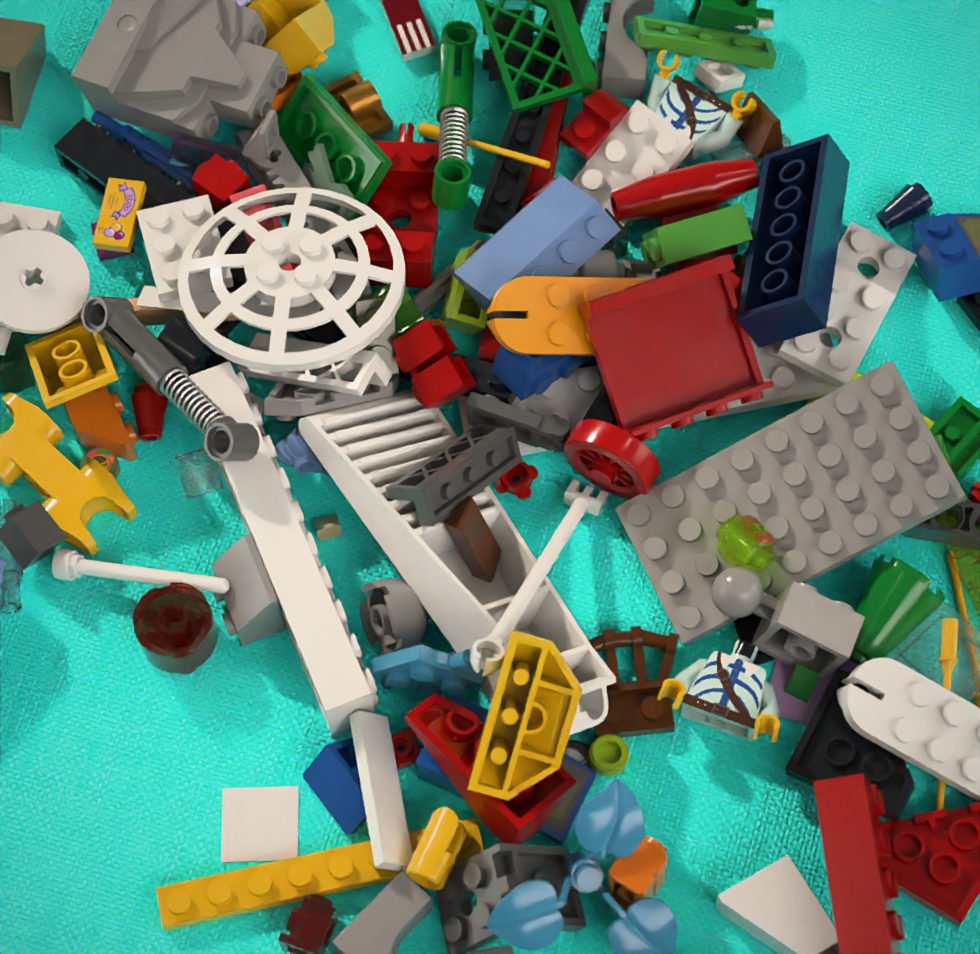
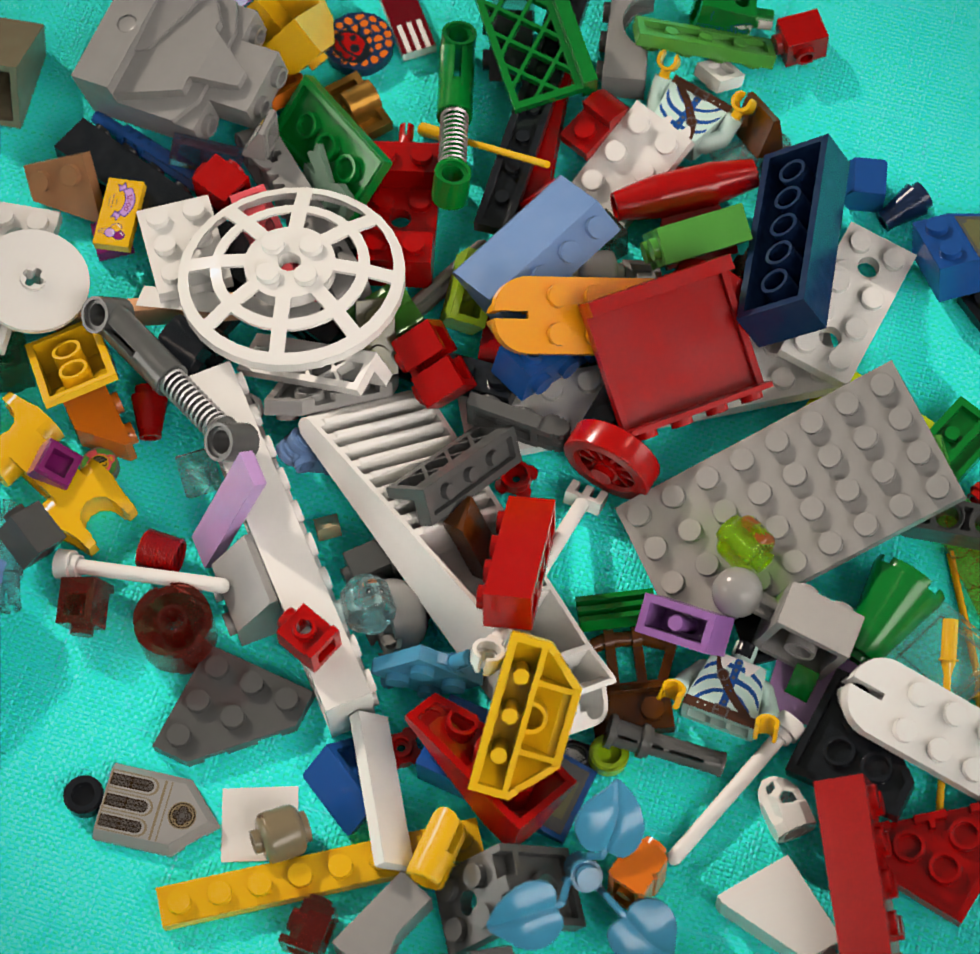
(54, 464): none -> magenta slope
(66, 185): none -> medium nougat wing
(83, 605): none -> clear red brick
(83, 796): none -> black tile
(152, 812): none -> light grey tile
(160, 551): none -> red piece
(229, 508): none -> lavender tile
(230, 709): none -> dark grey plate
(281, 833): none -> dark tan head
(310, 648): none -> red brick
(361, 44): none -> tile
(367, 604): none -> clear light blue head
(368, 559): none -> dark grey brick
(517, 563): none -> red brick
(610, 609): none -> green tile
(645, 741): none -> dark grey pin
(684, 624): none -> medium lavender brick
(784, 809): none -> white rock
(789, 732): none -> white piece
(800, 38): none -> red brick
(866, 185): none -> blue piece

